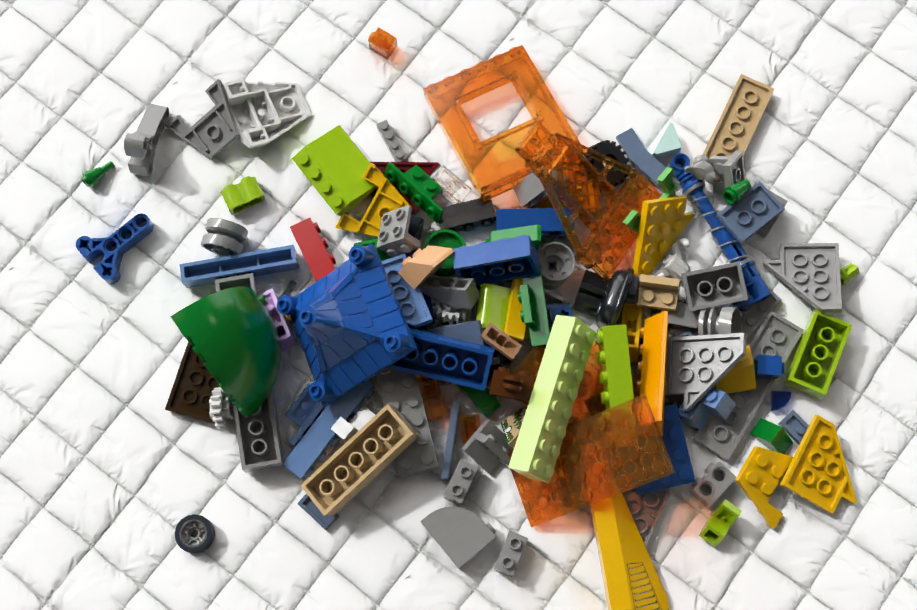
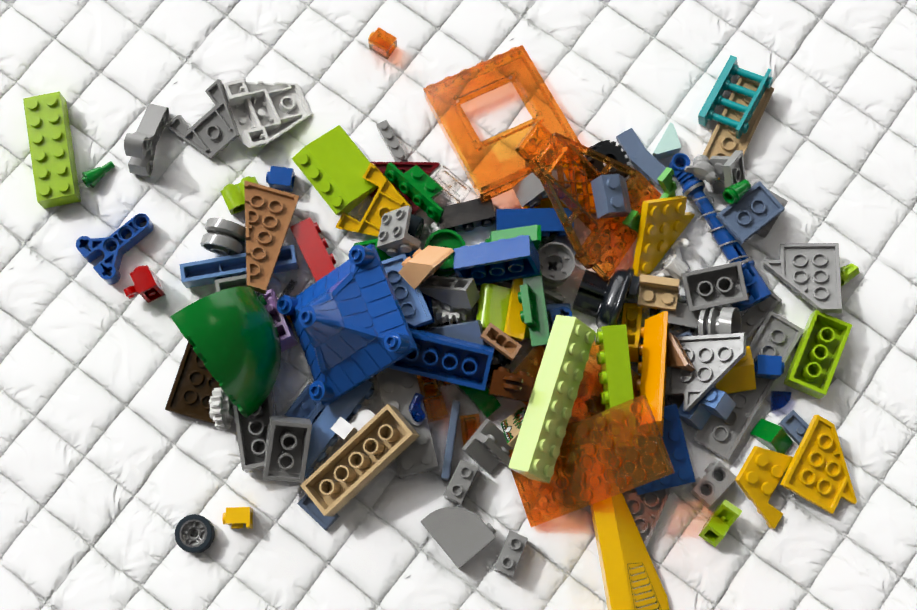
(51, 150): none -> lime brick
(145, 284): none -> red brick
(238, 517): none -> yellow brick
(266, 226): none -> medium nougat wing
(281, 178): none -> blue brick
(286, 448): none -> light grey slope
(415, 408): none -> clear blue arm
(611, 196): none -> sand blue slope
(676, 354): none -> medium nougat slope
(723, 84): none -> teal fence

